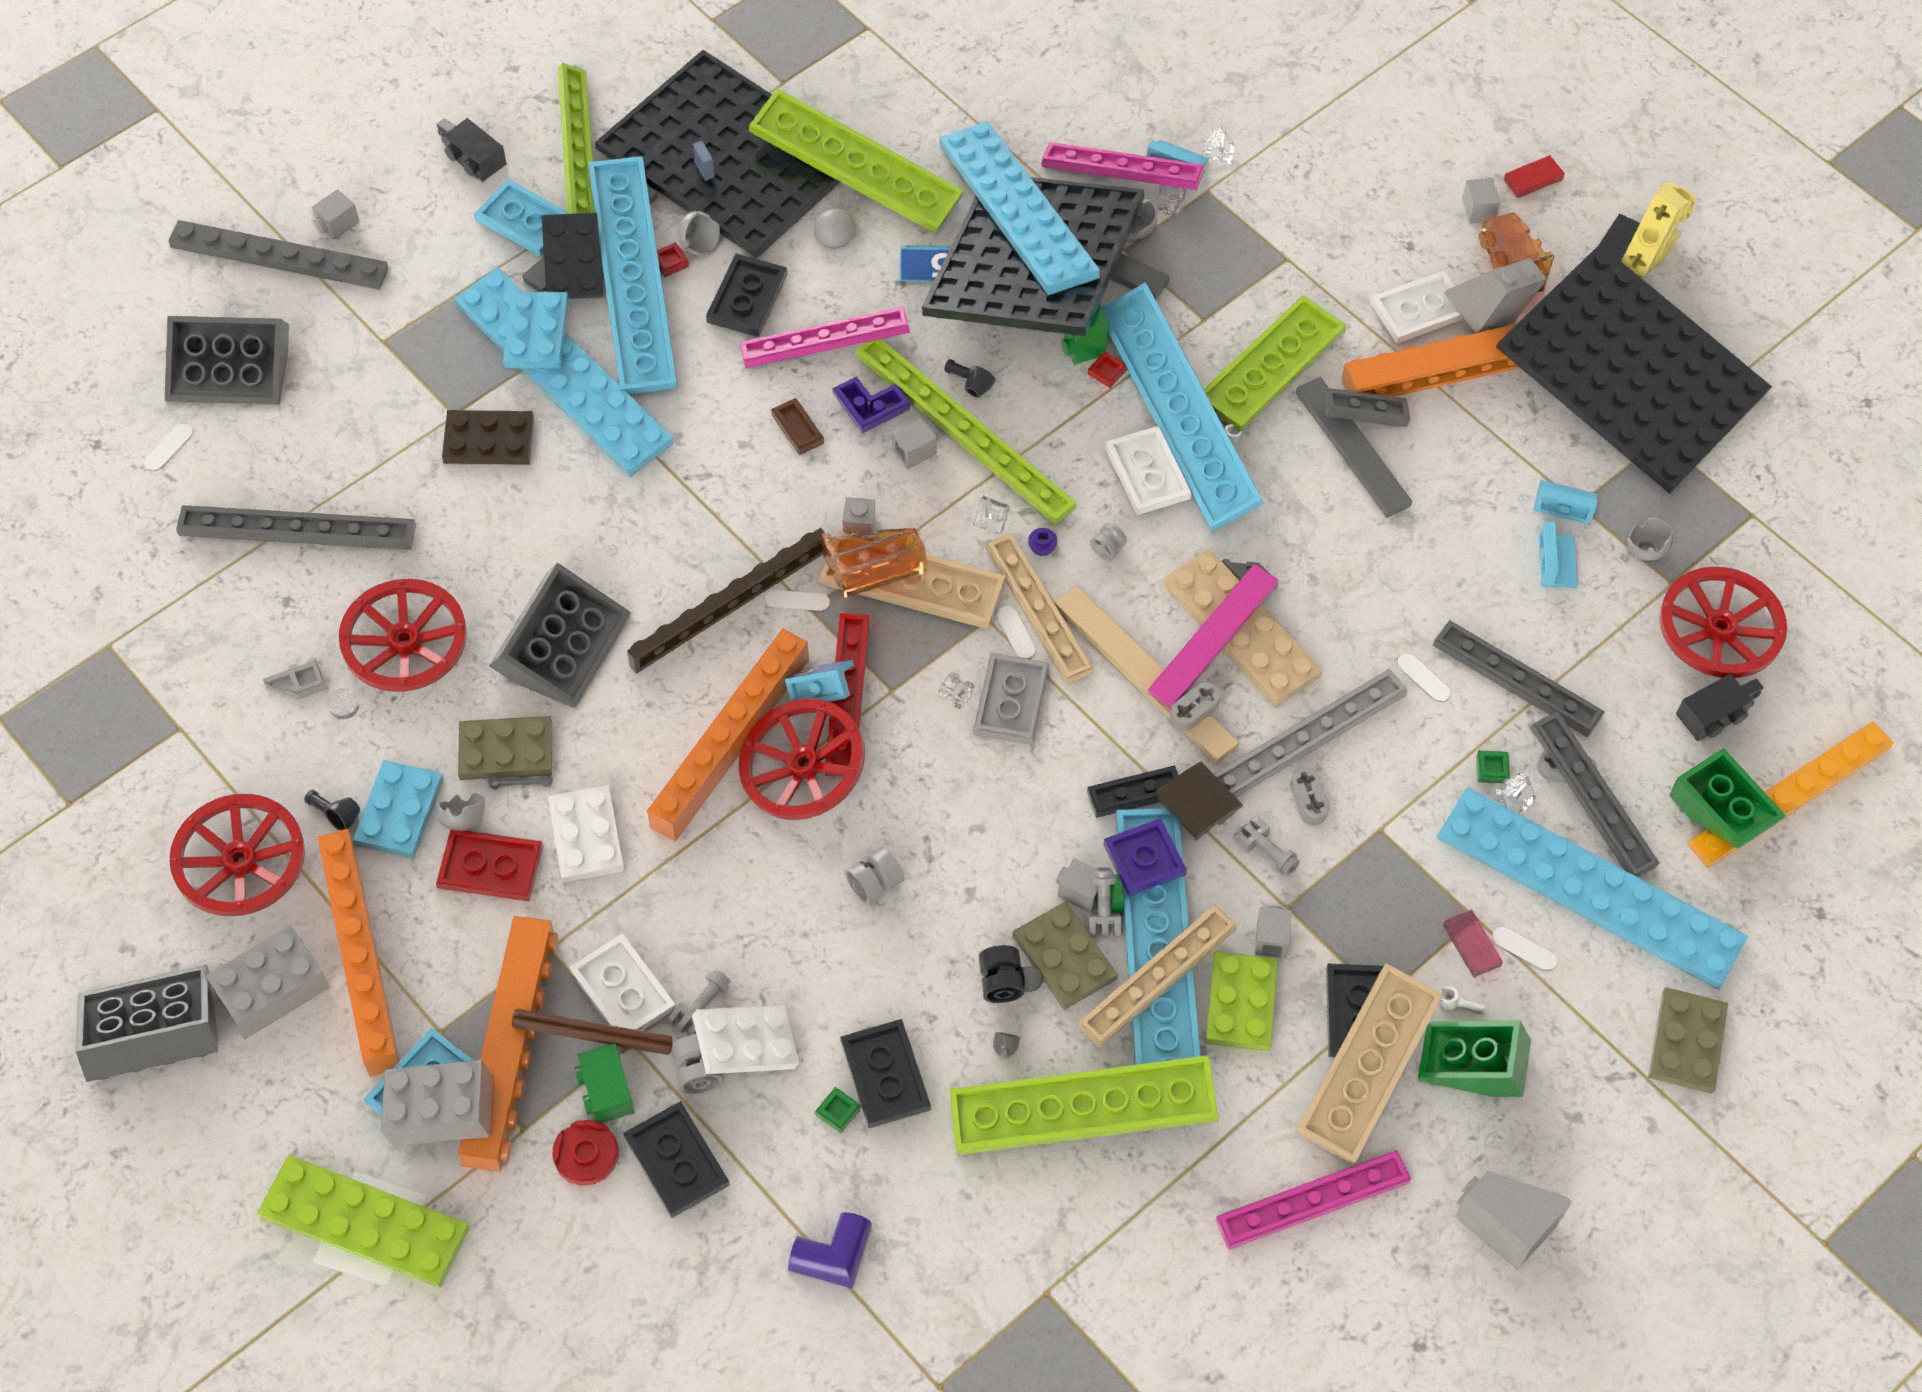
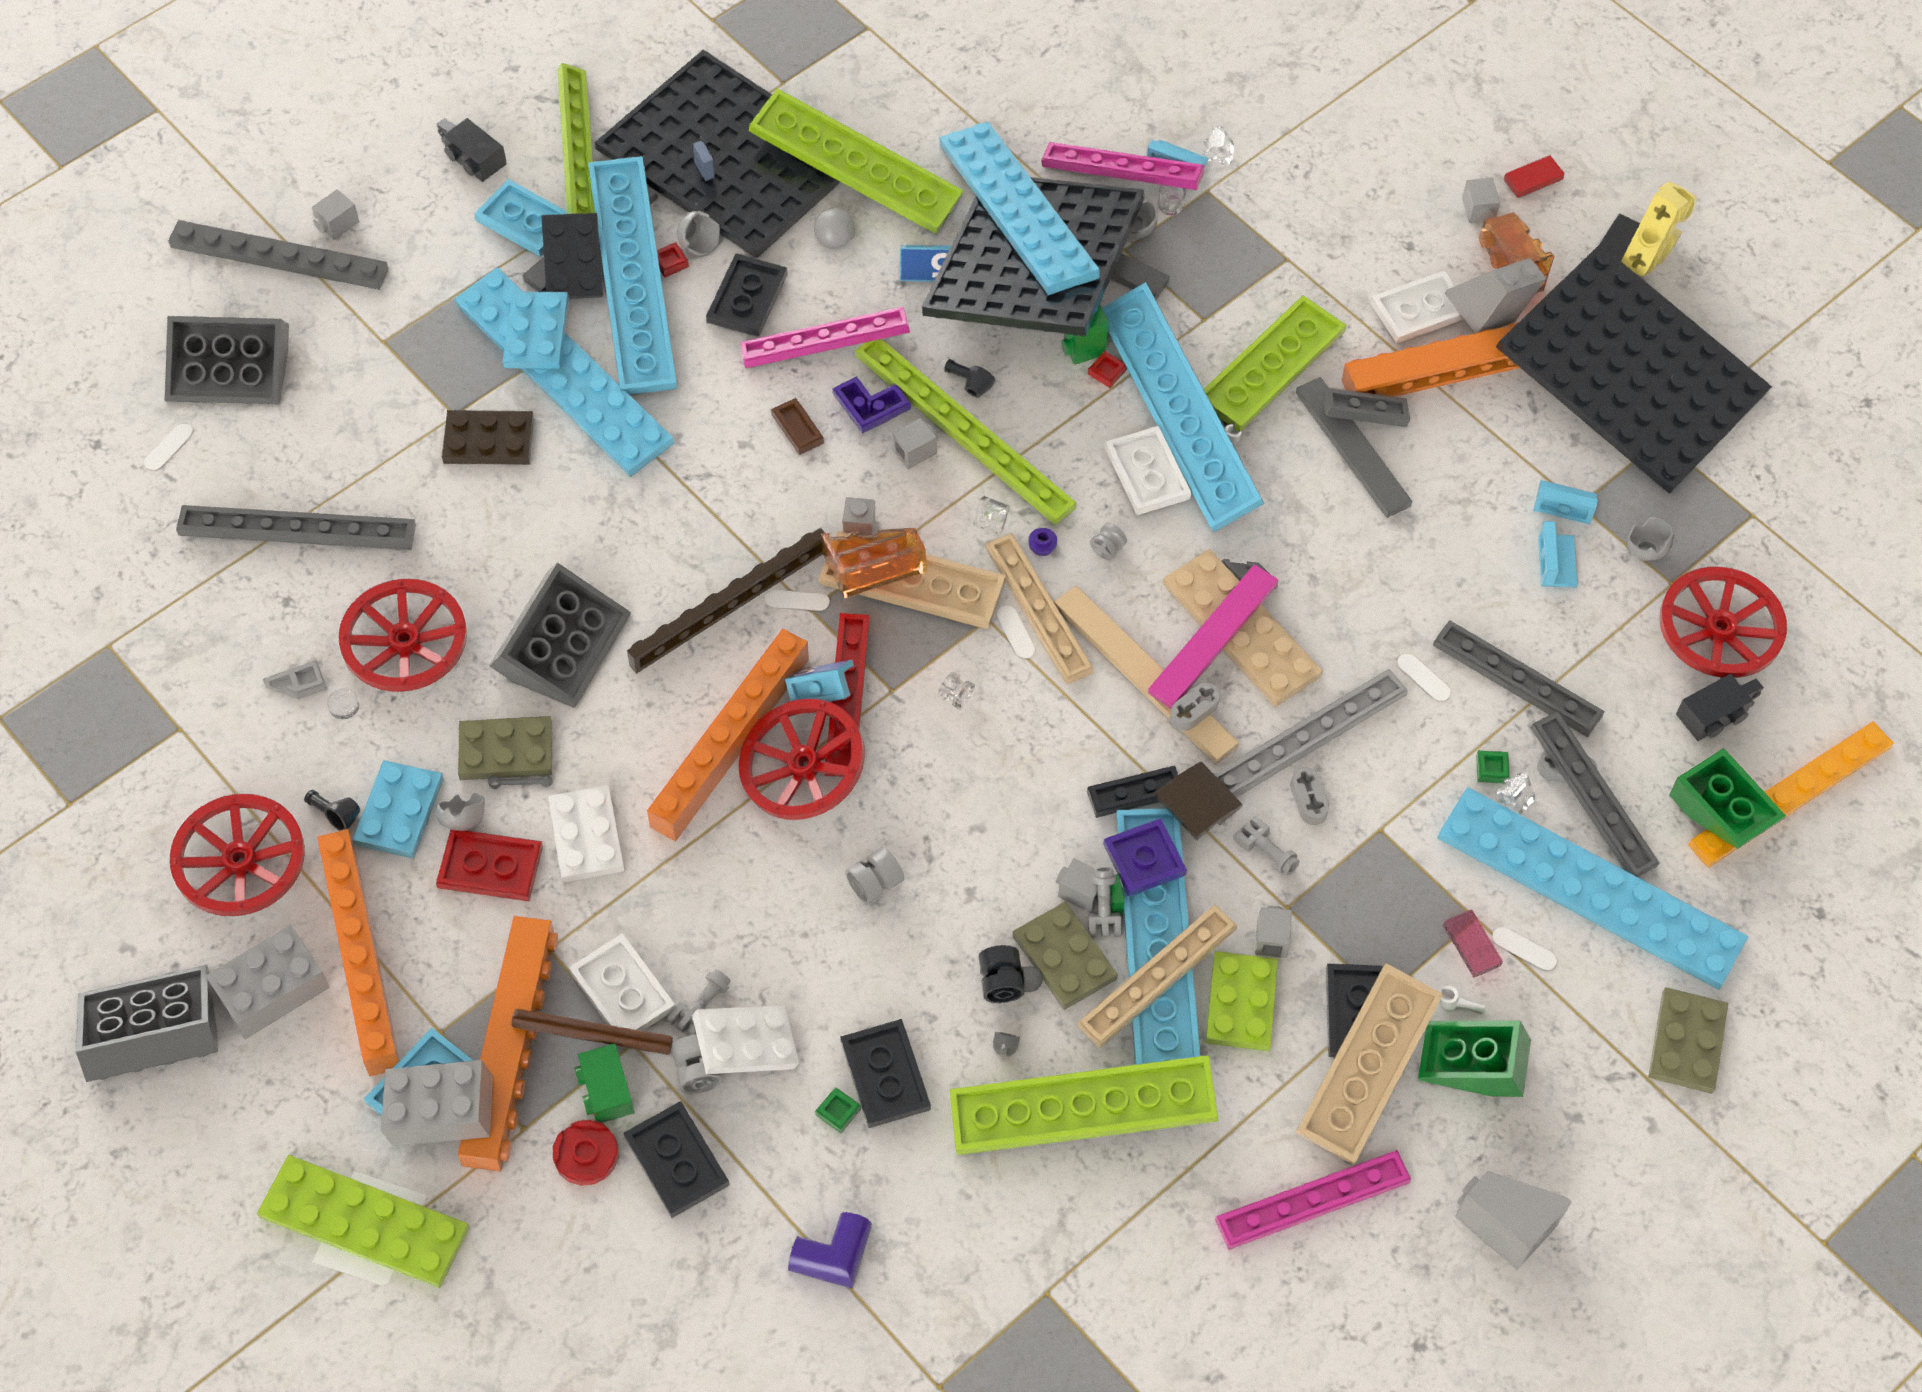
(1011, 698): light grey tile -> none

